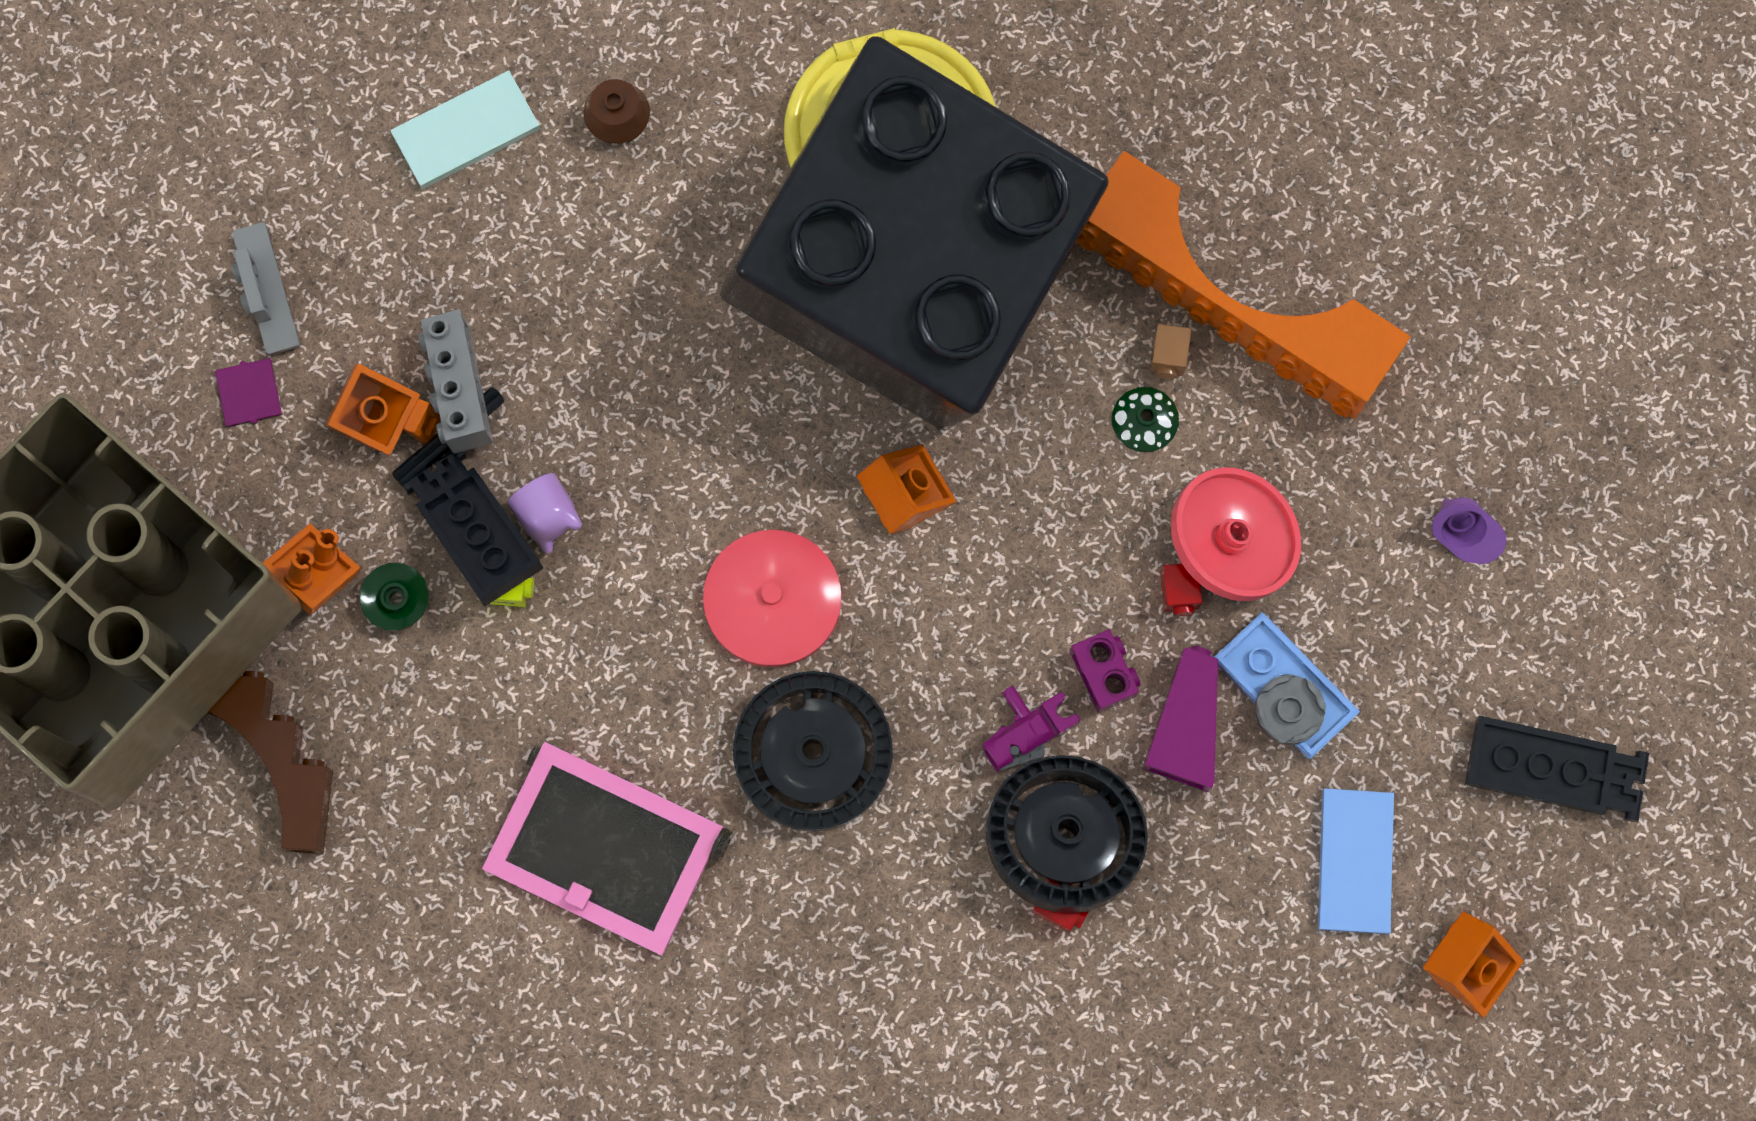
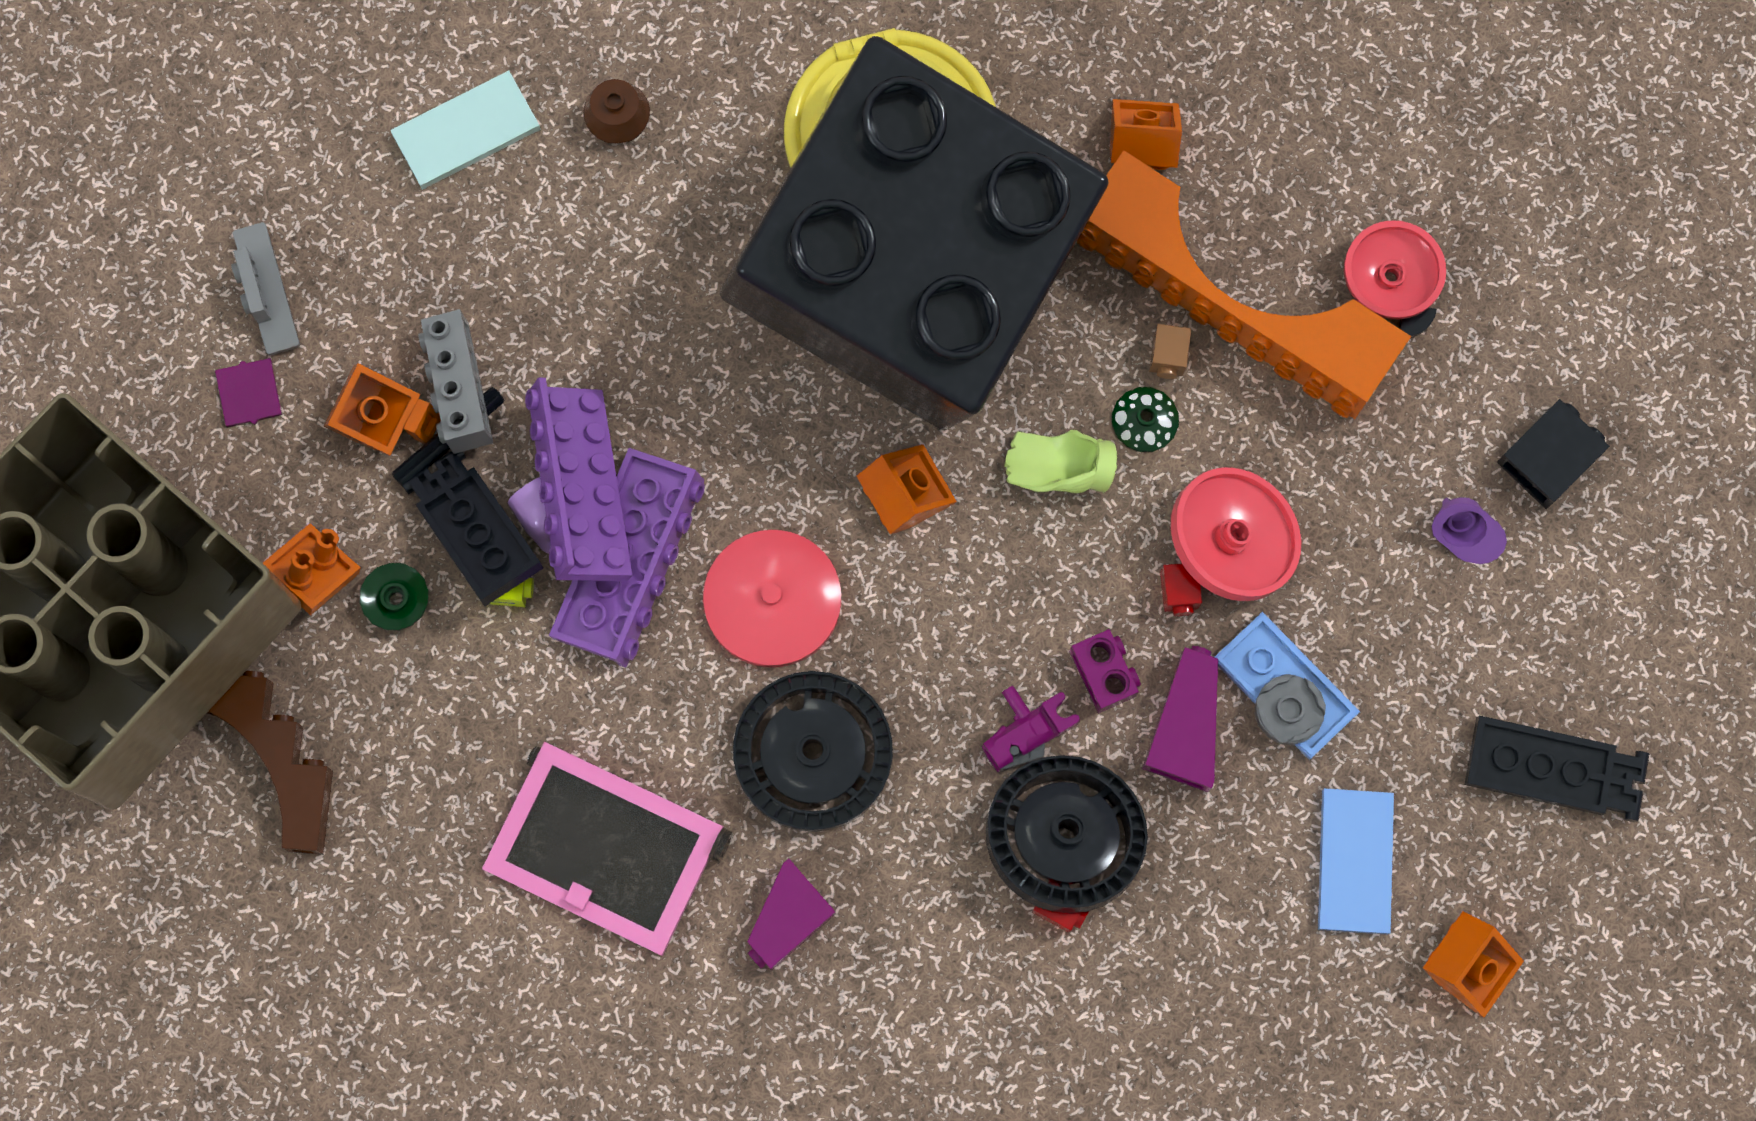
(578, 483): none -> medium lavender bracket
(656, 511): none -> medium lavender bracket
(787, 918): none -> magenta slope
(1061, 462): none -> yellowish green hair
(1146, 132): none -> orange slope
(1407, 254): none -> coral dish
(1417, 324): none -> black tile
(1553, 453): none -> black brick

